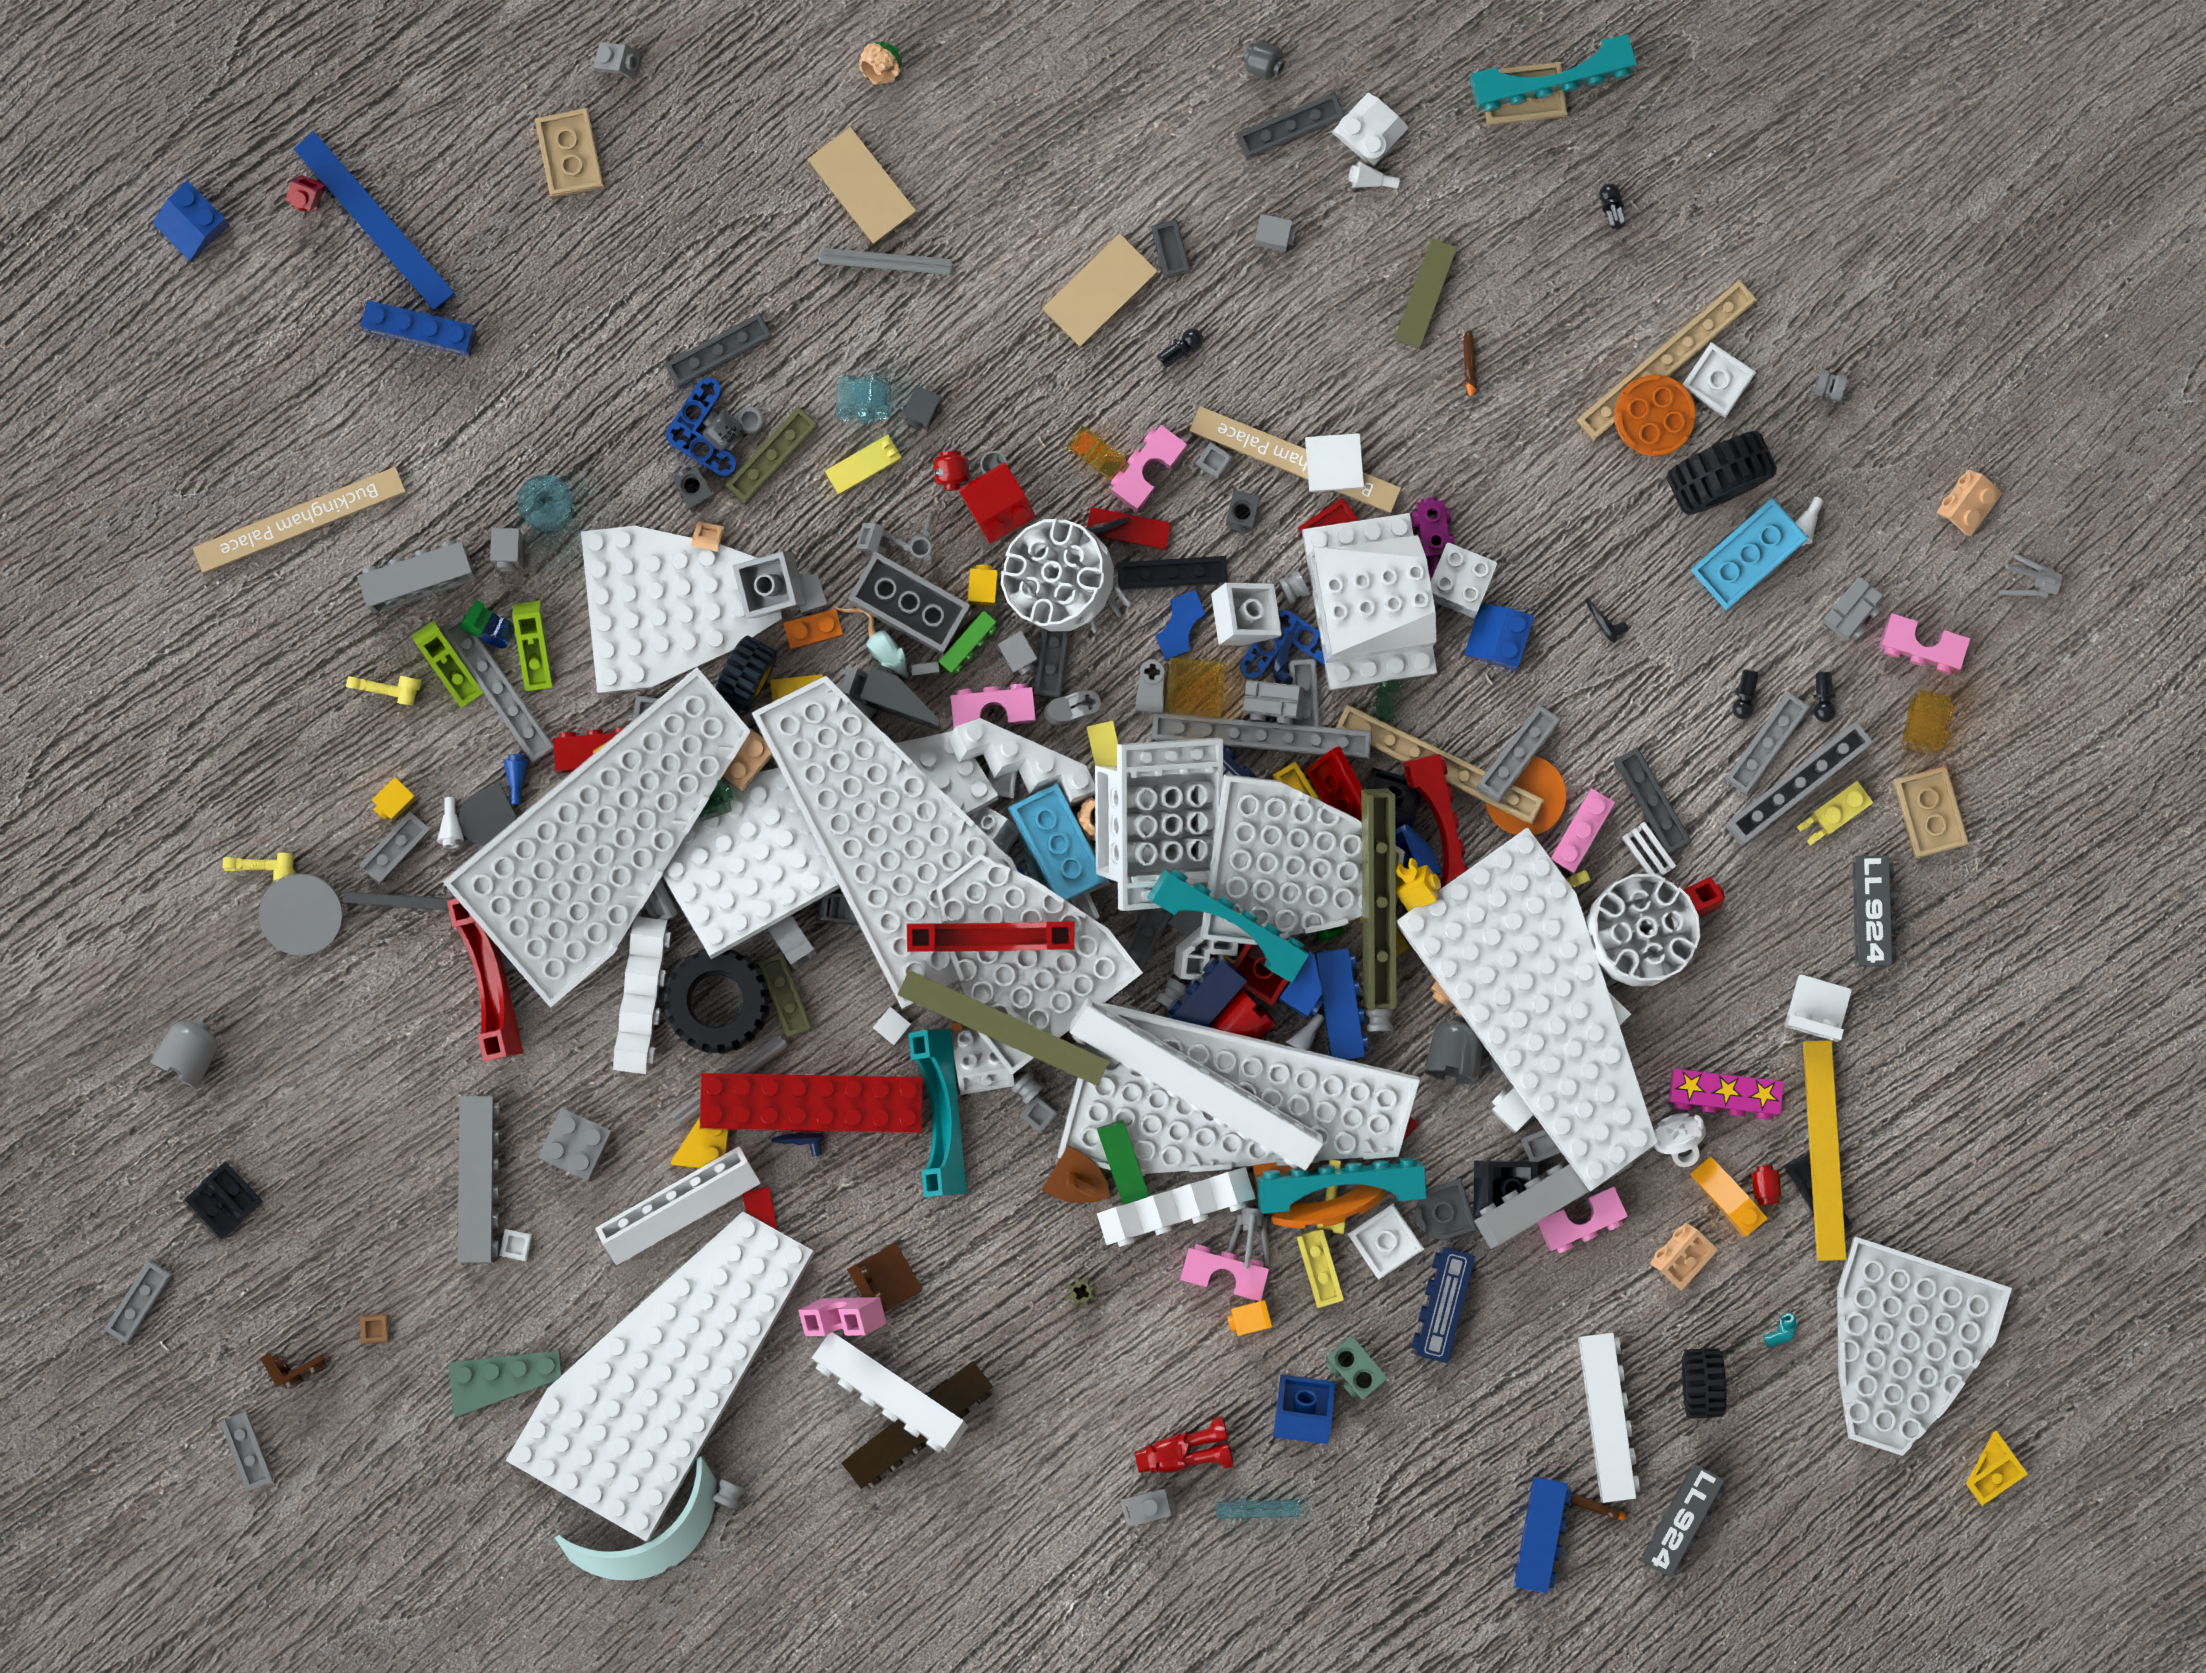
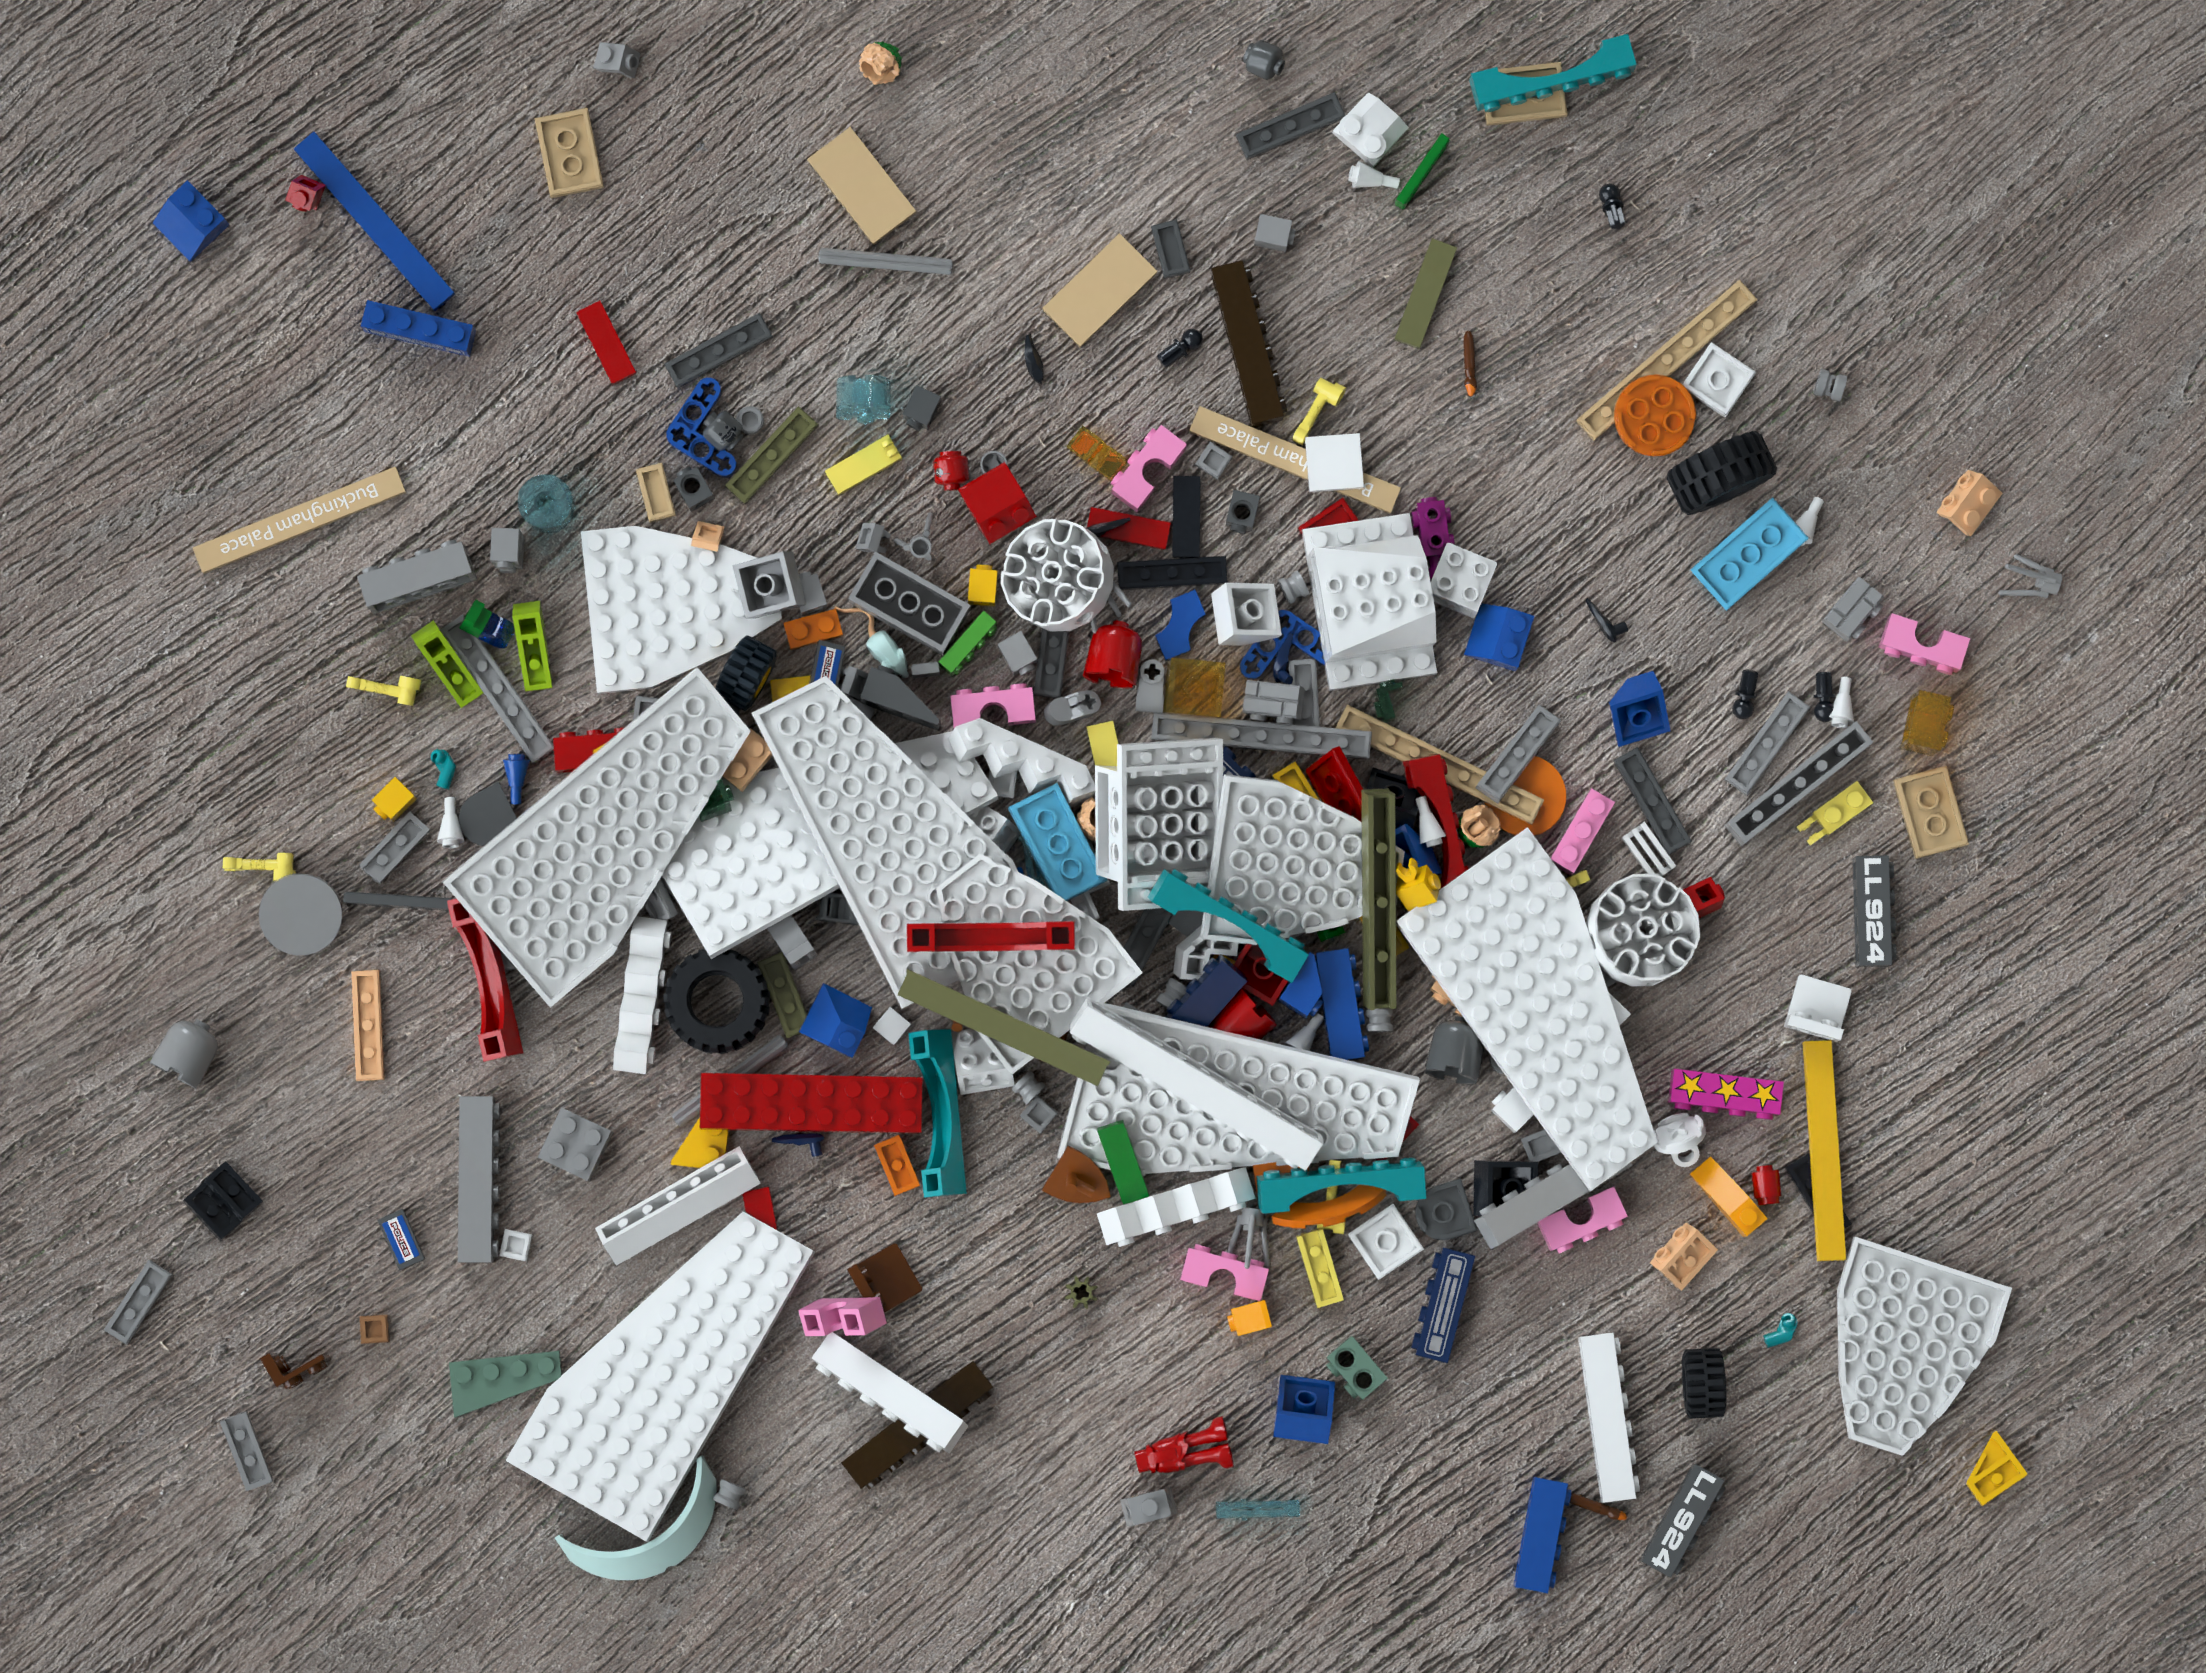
(368, 1025): none -> light nougat tile
(401, 1239): none -> tile
(446, 767): none -> teal arm
(606, 342): none -> red tile
(655, 492): none -> tan tile
(827, 661): none -> tile
(836, 1020): none -> blue slope
(897, 1165): none -> orange plate
(1033, 360): none -> black bar
(1114, 655): none -> red cylinder
(1186, 517): none -> black tile
(1247, 343): none -> dark brown brick
(1326, 393): none -> light yellow brick
(1422, 171): none -> green tile
(1429, 827): none -> white cone
(1479, 826): none -> light nougat piece
(1639, 709): none -> blue slope
(1842, 712): none -> white cone

